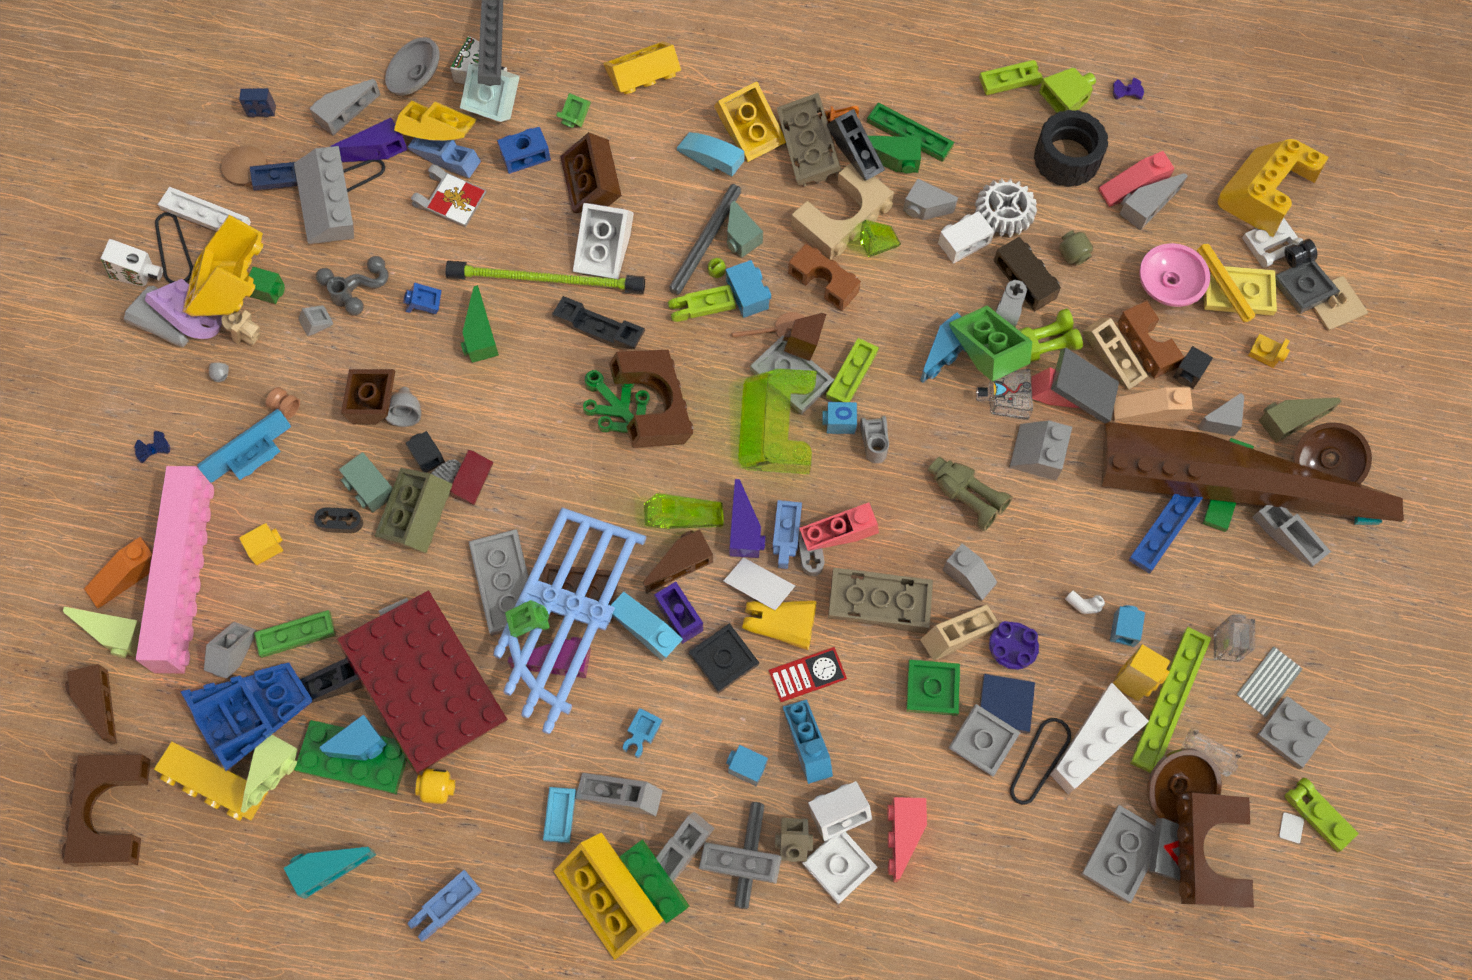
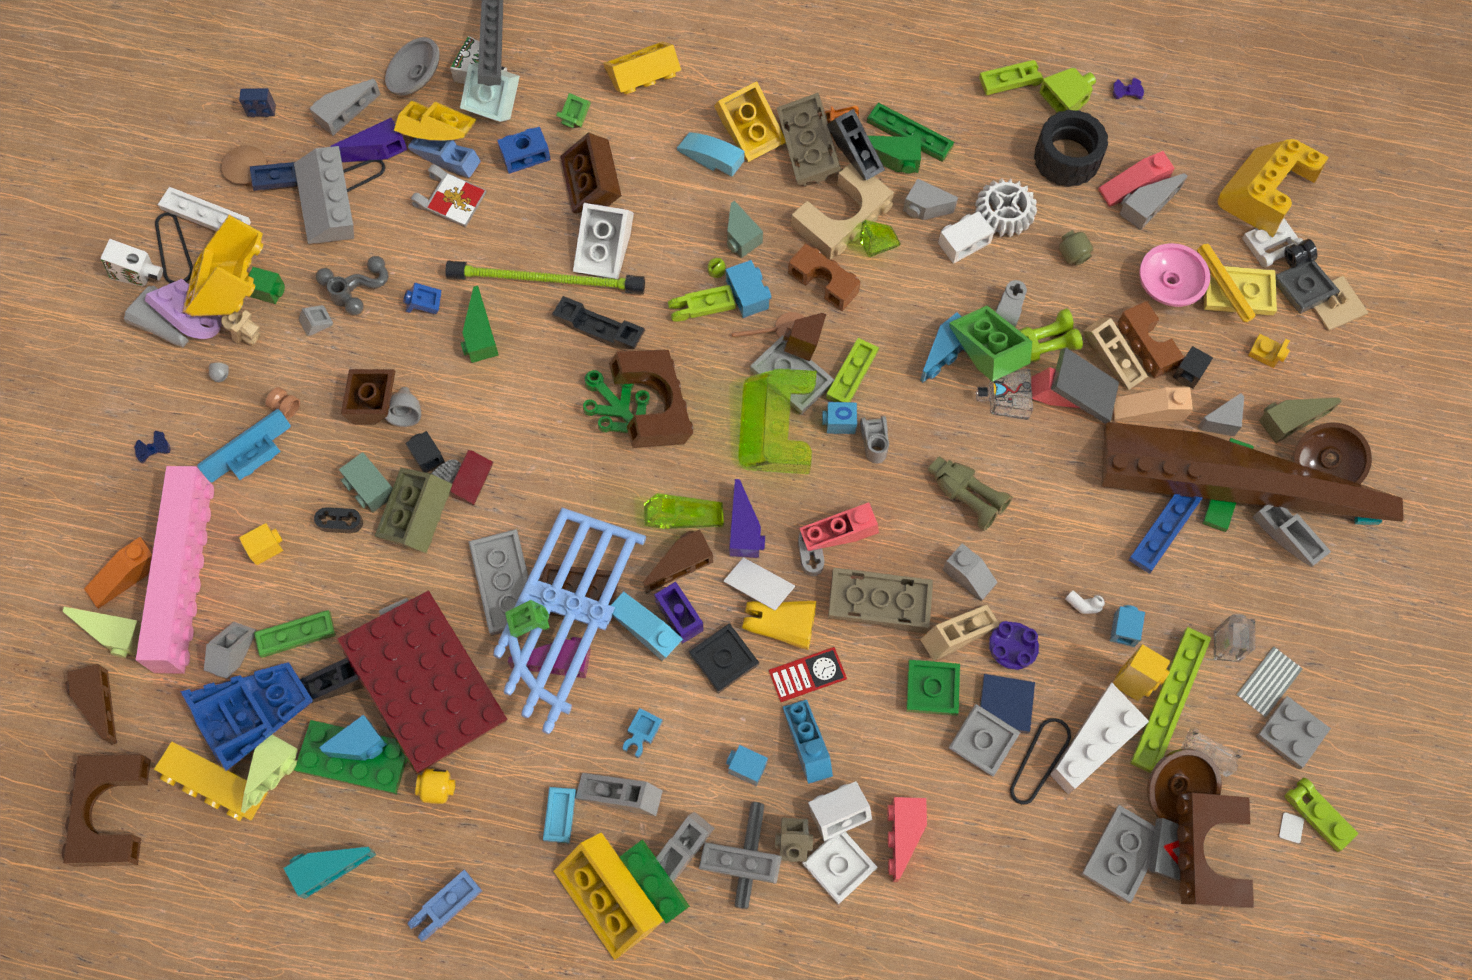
(704, 240): dark grey axle -> none
(786, 531): medium blue hinge -> none
(1020, 264): dark brown brick -> none
(1041, 448): light grey slope -> none

